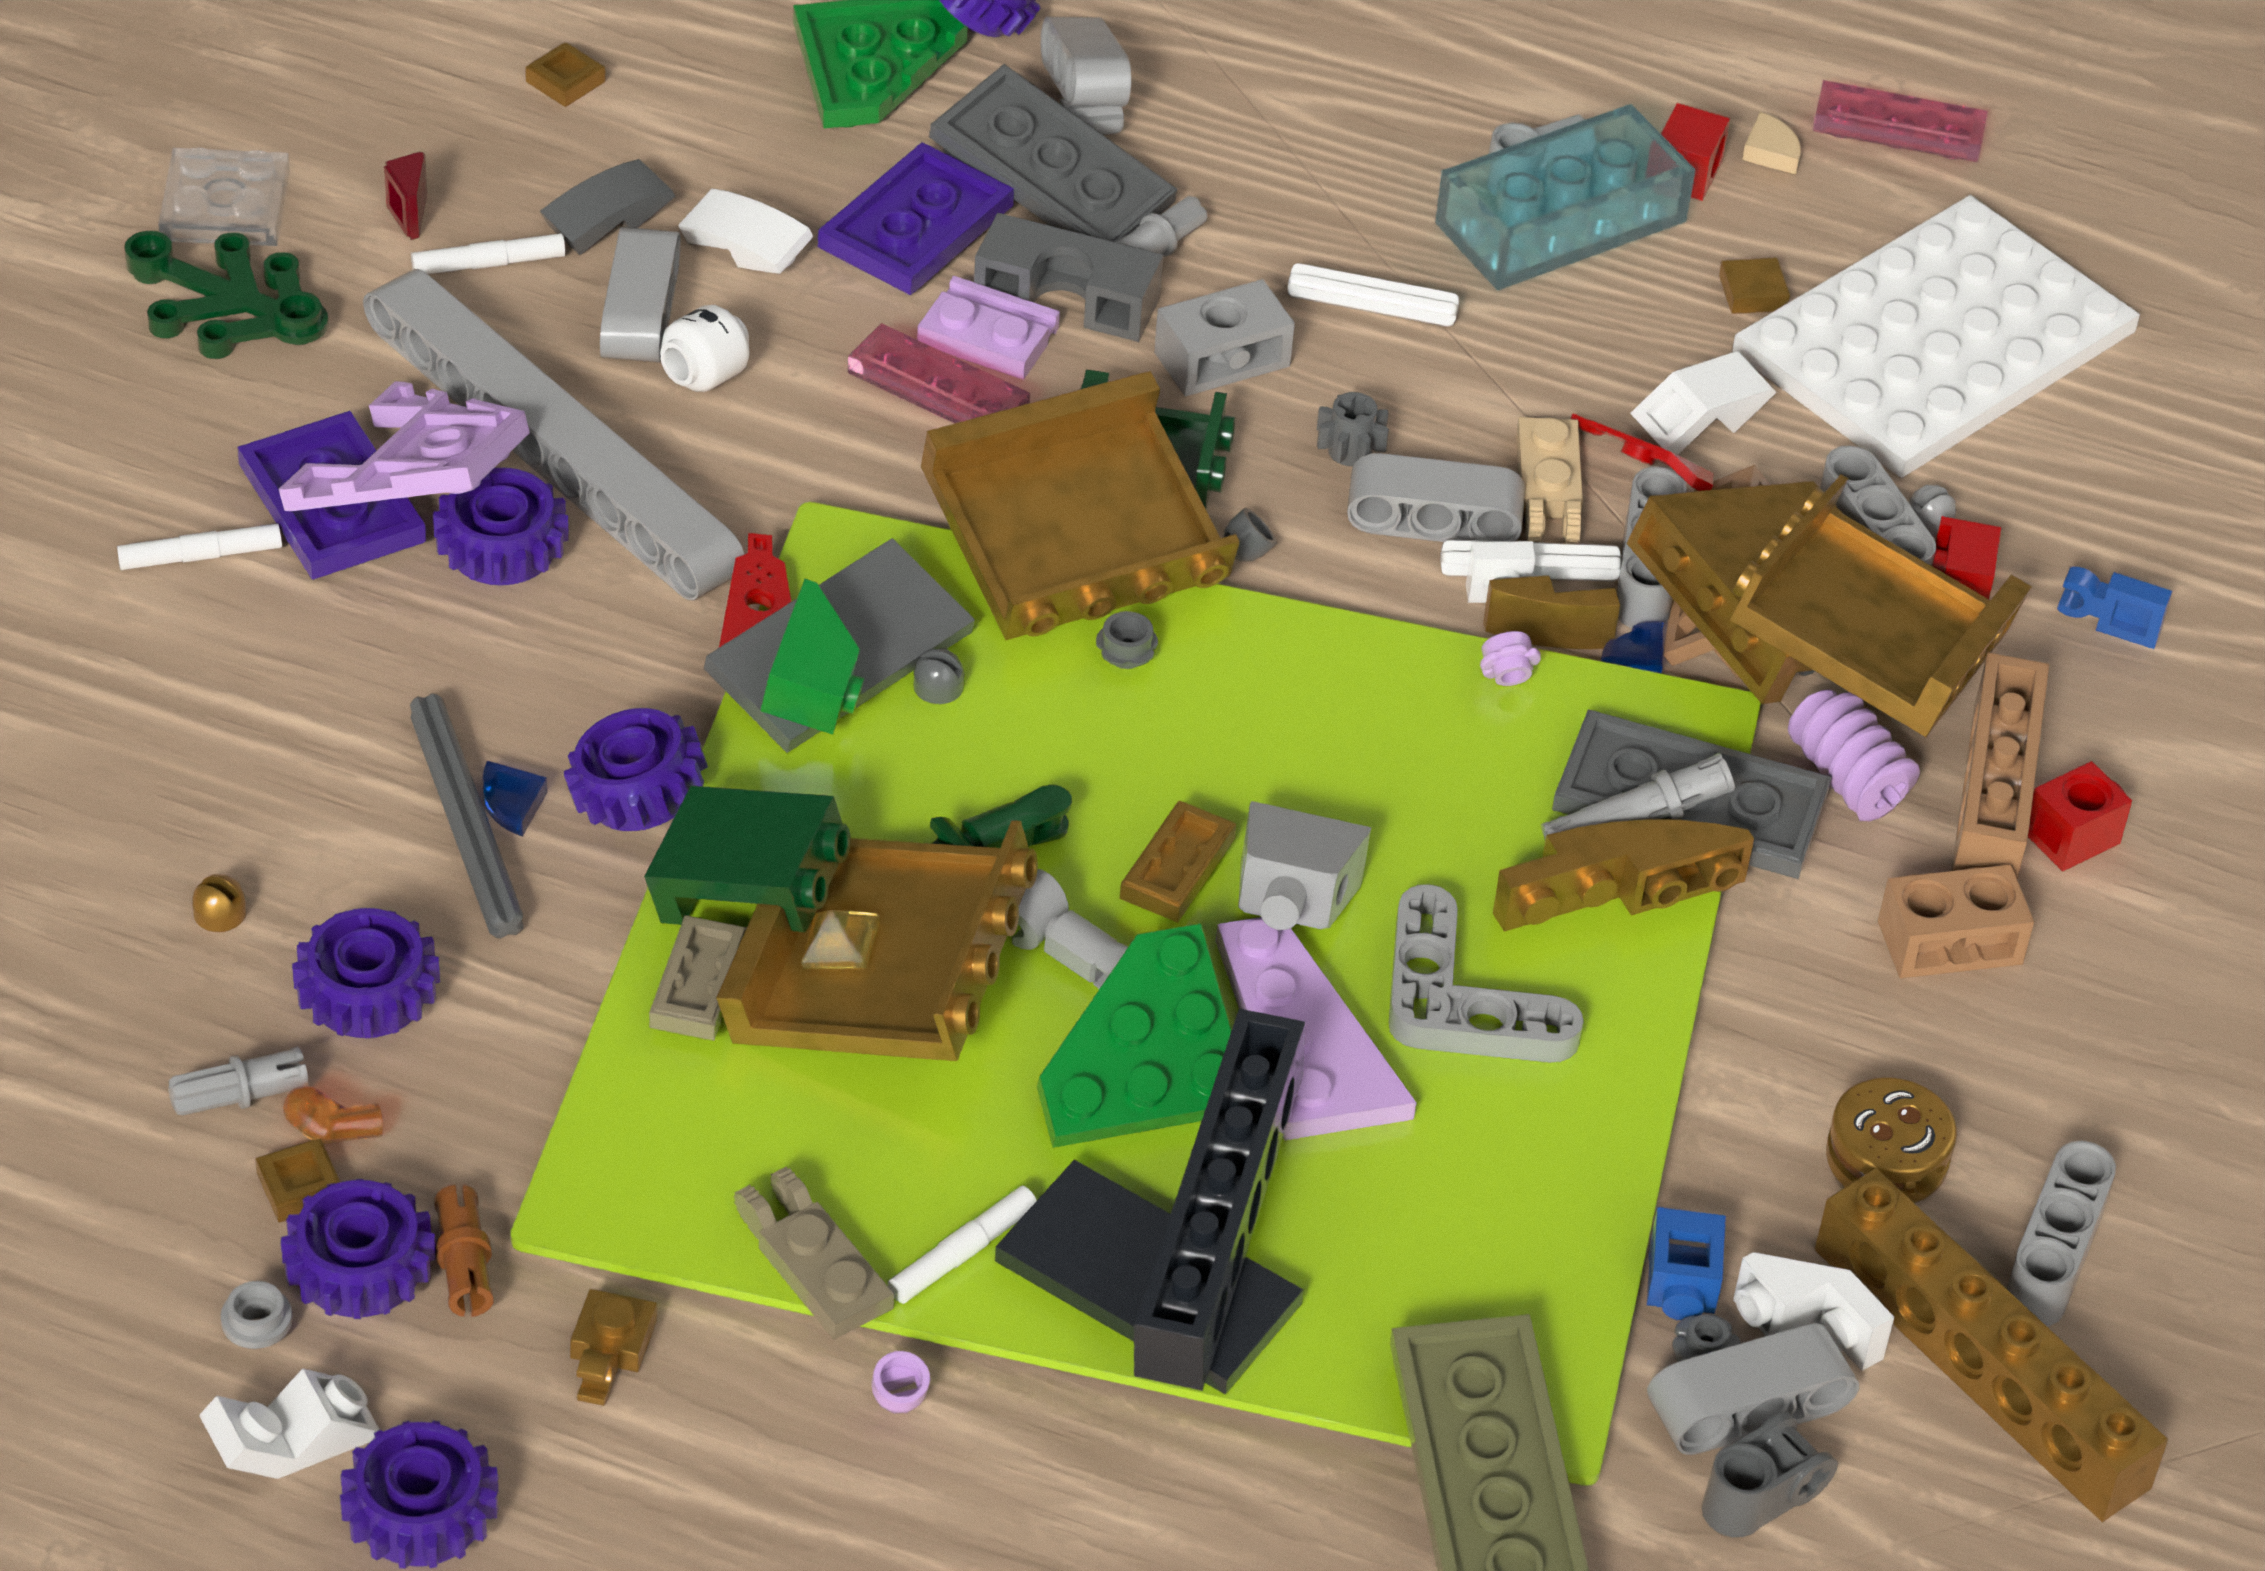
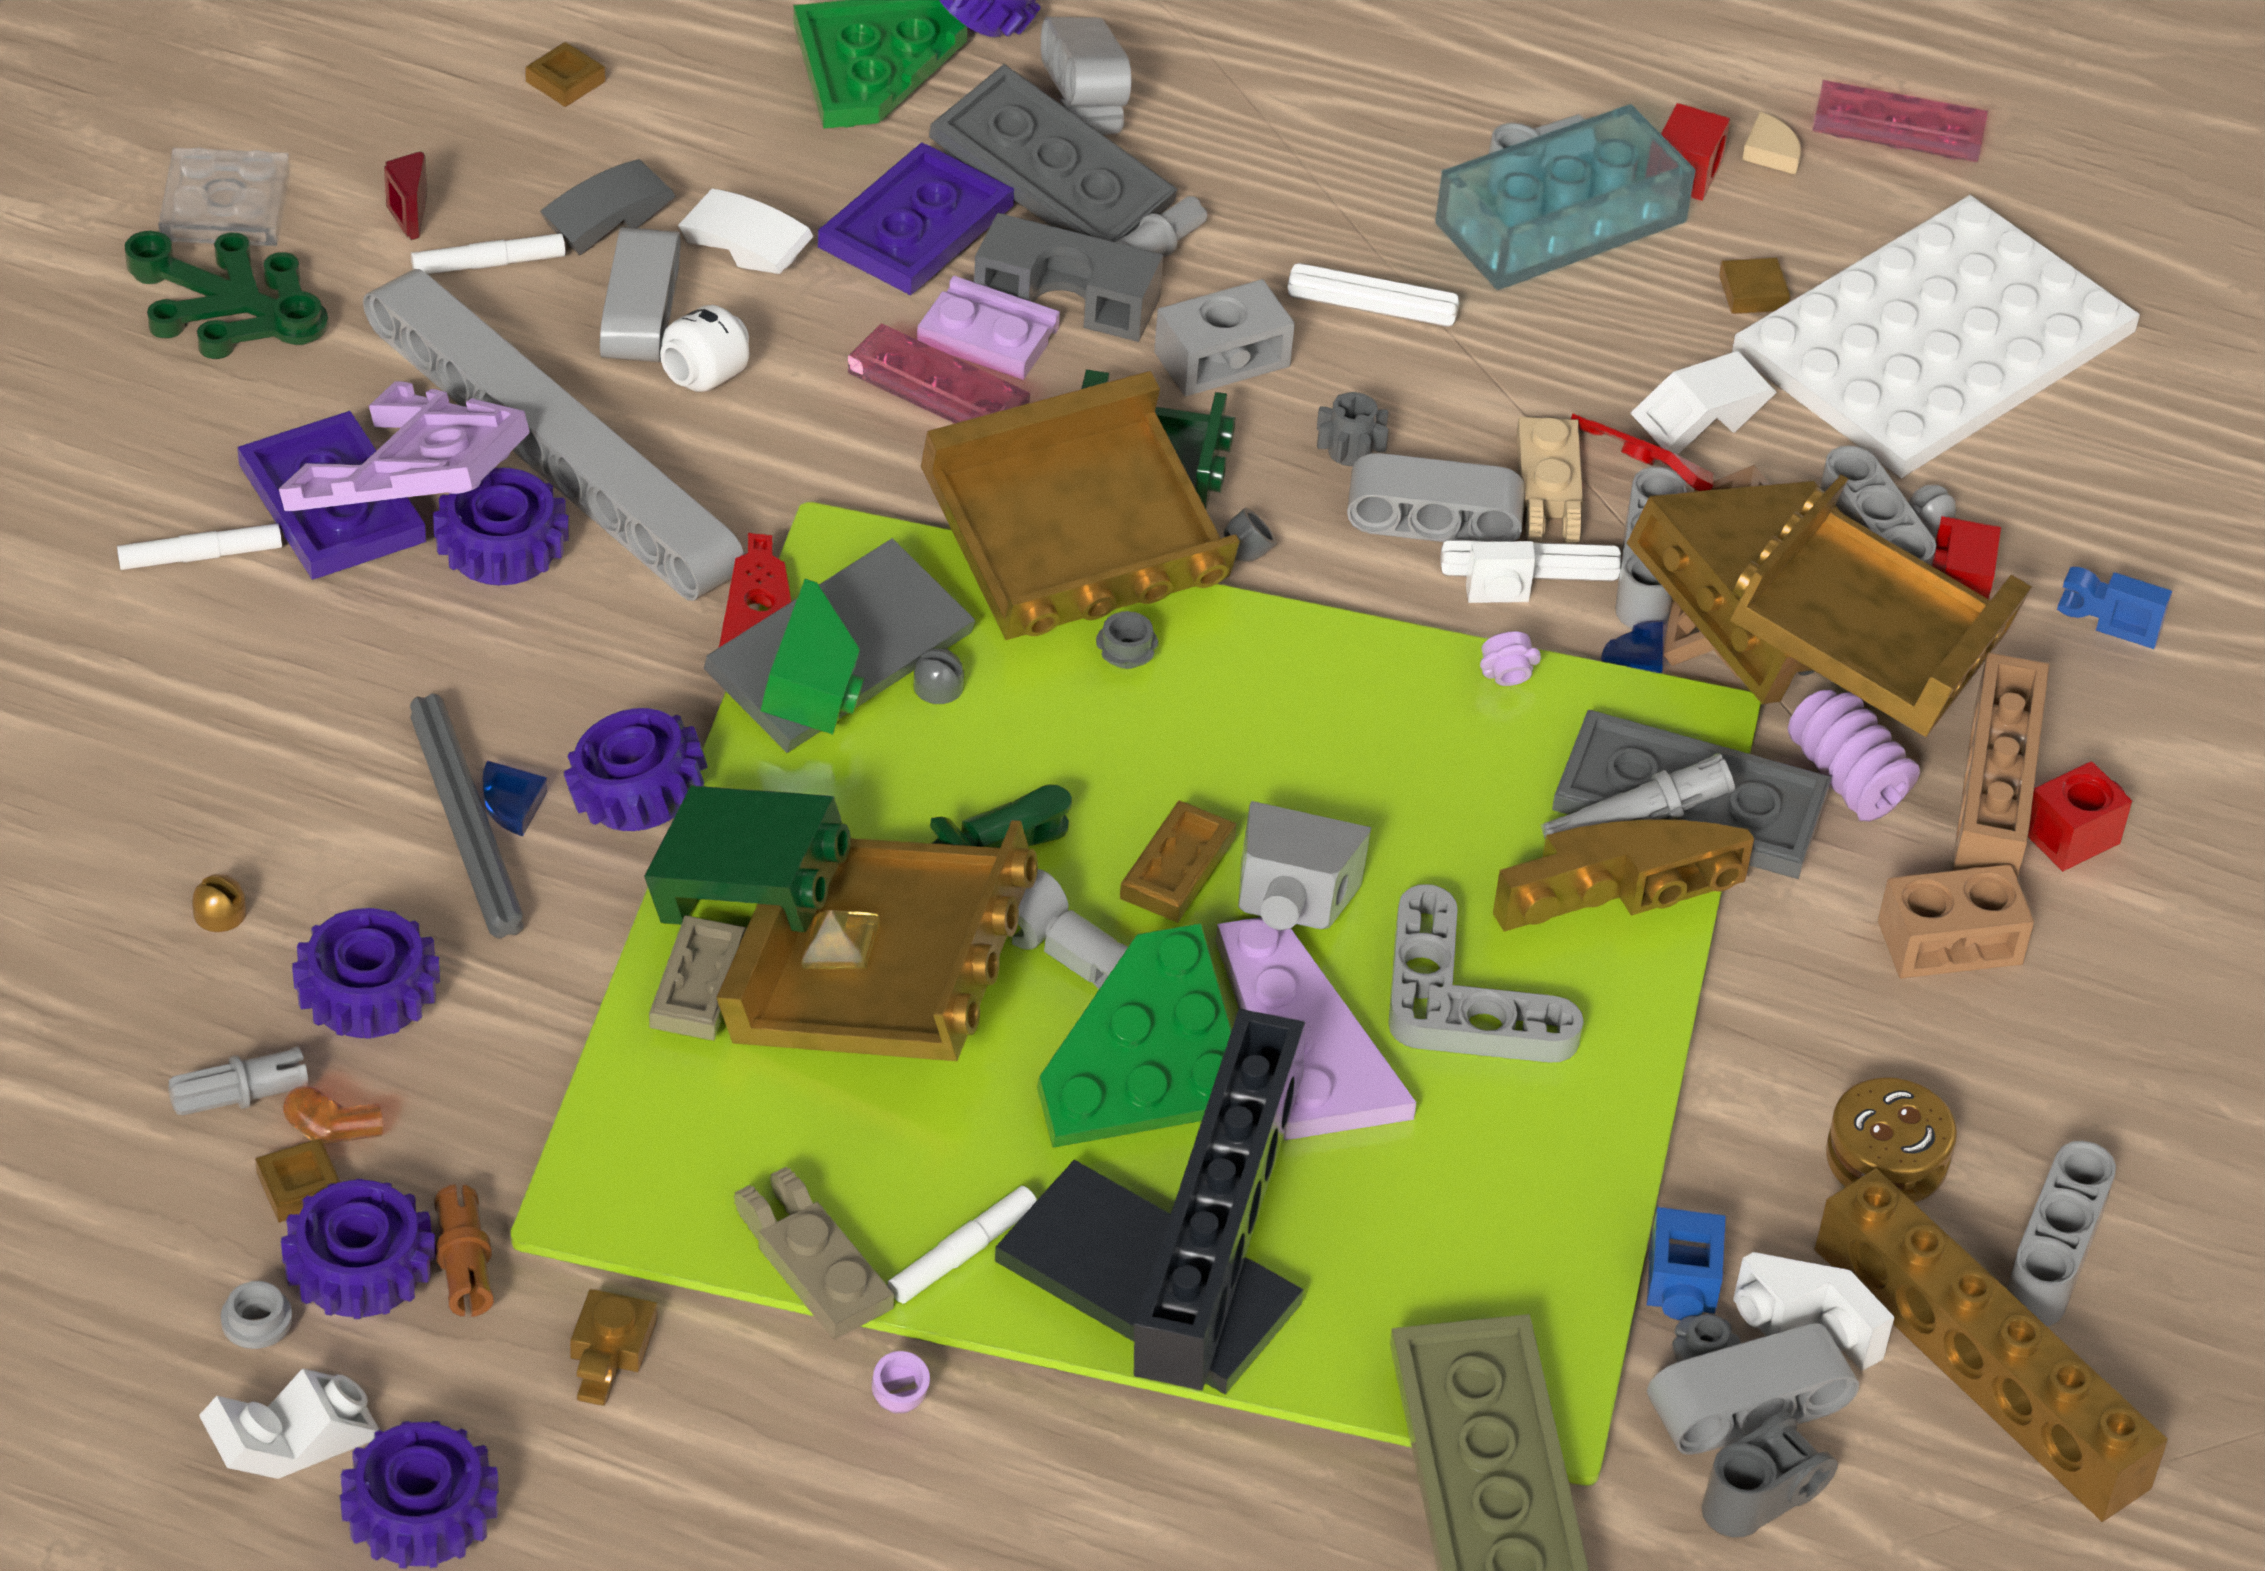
(1549, 618): pearl gold slope -> none

